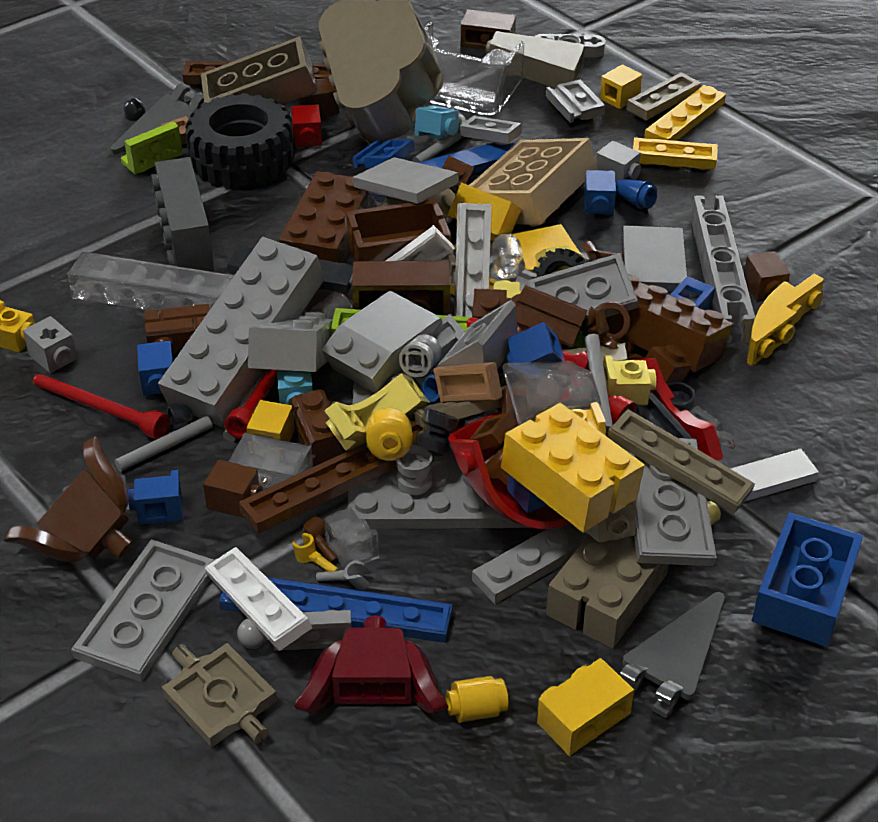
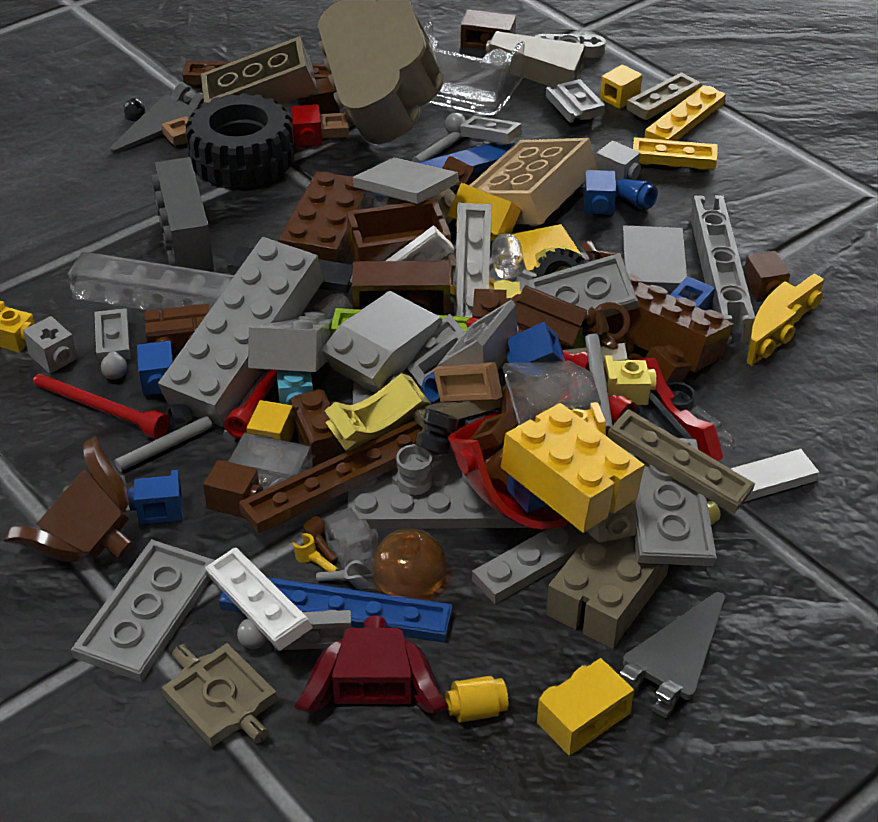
(112, 342): none -> light grey plate
(152, 147): lime bracket -> none
(334, 125): none -> medium nougat plate
(380, 152): blue plate -> none
(389, 434): yellow head -> none
(409, 564): none -> clear orange cylinder
(426, 350): light grey wheel -> none
(436, 121): medium azure brick -> none
(807, 579): blue brick -> none

